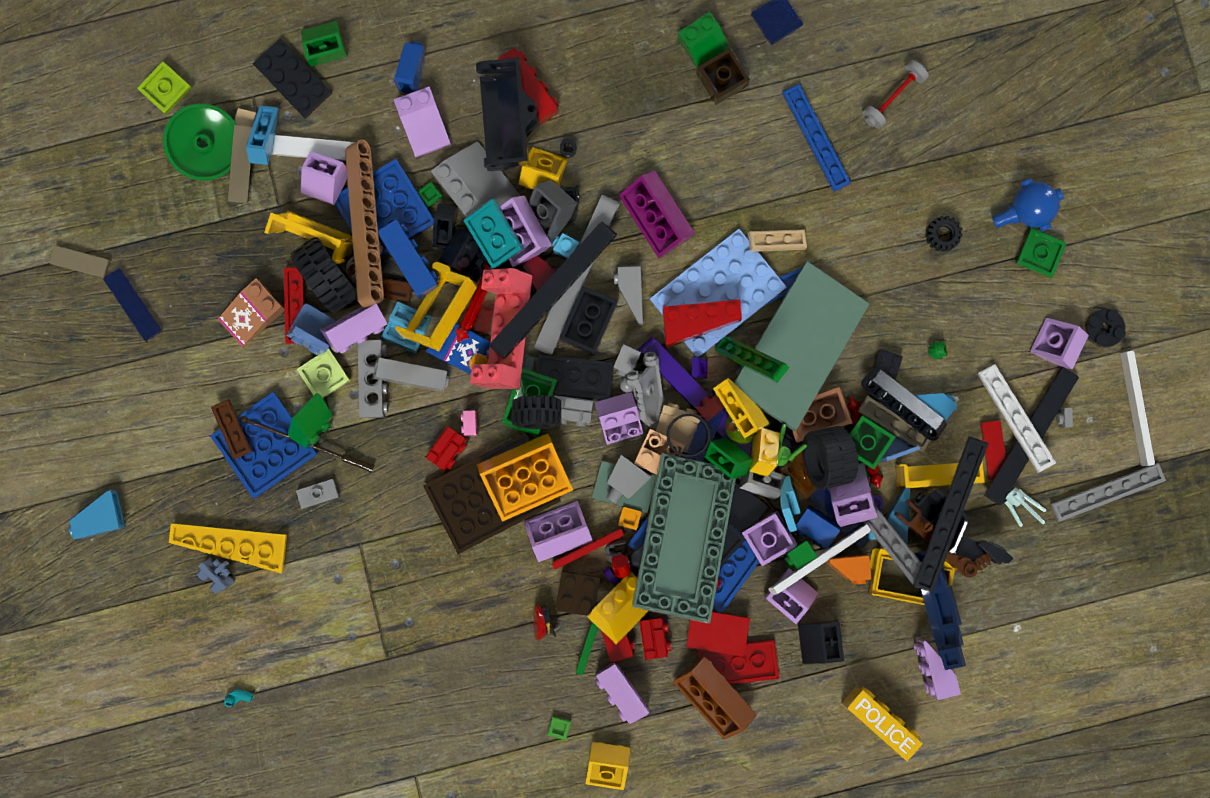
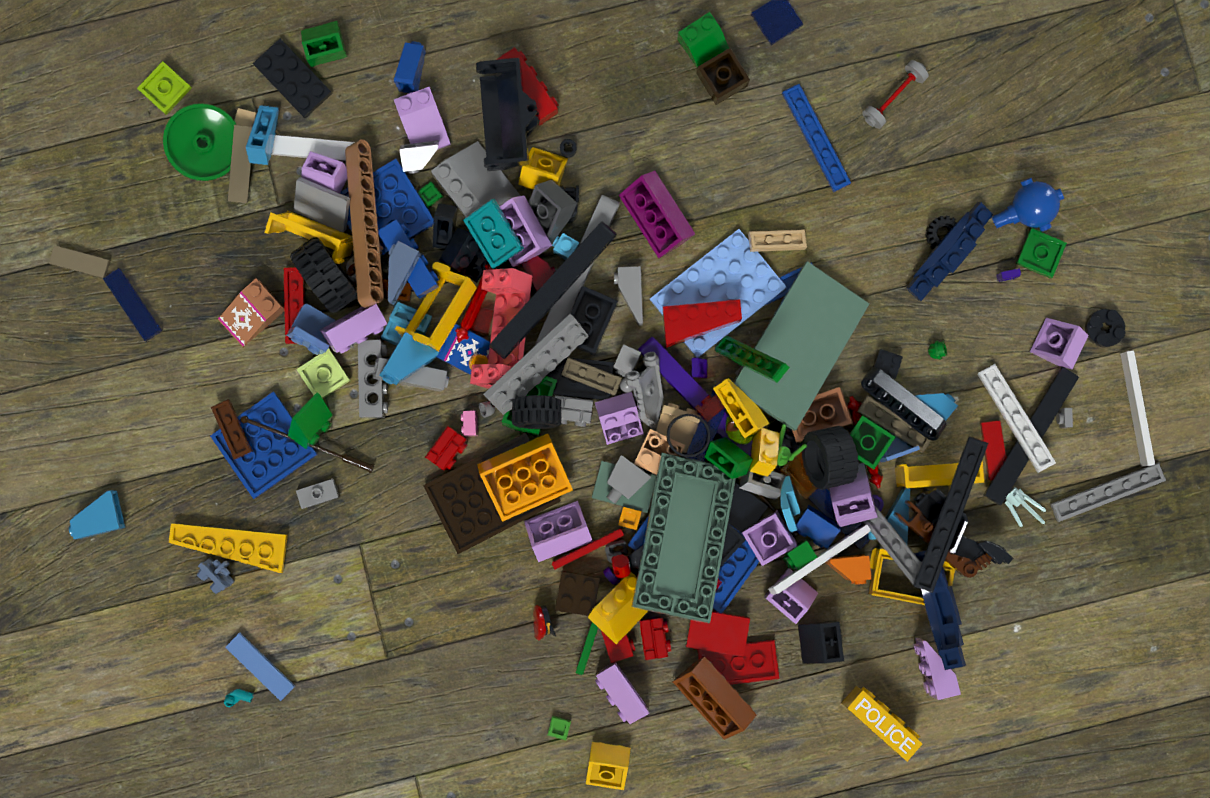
(260, 666): none -> medium blue tile
(321, 204): none -> light grey tile
(401, 264): none -> sand blue slope
(407, 359): none -> dark azure slope
(417, 155): none -> slope
(486, 409): none -> light grey hinge
(536, 364): none -> light grey plate
(591, 376): none -> dark tan tile
(950, 251): none -> dark blue piece
(1008, 275): none -> dark purple tile

